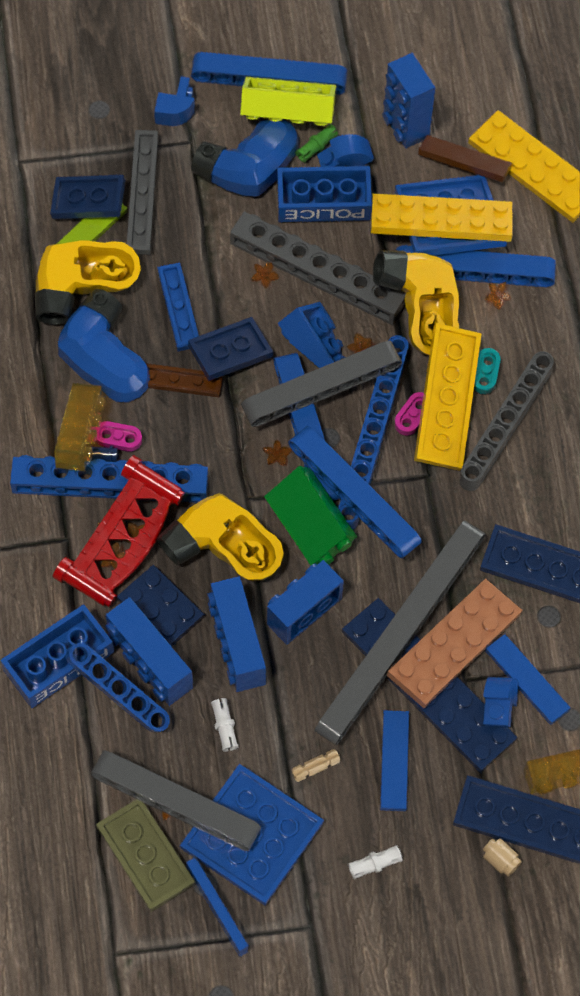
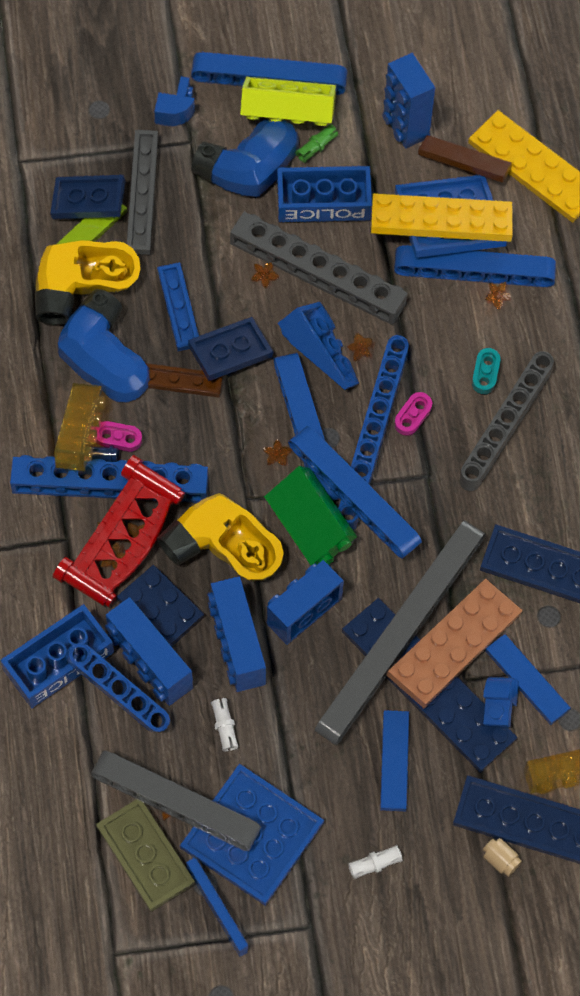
(315, 765): tan axle -> none
(321, 383): dark grey beam -> none
(346, 150): blue brick -> none
(428, 287): yellow piece -> none
(447, 397): yellow plate -> none

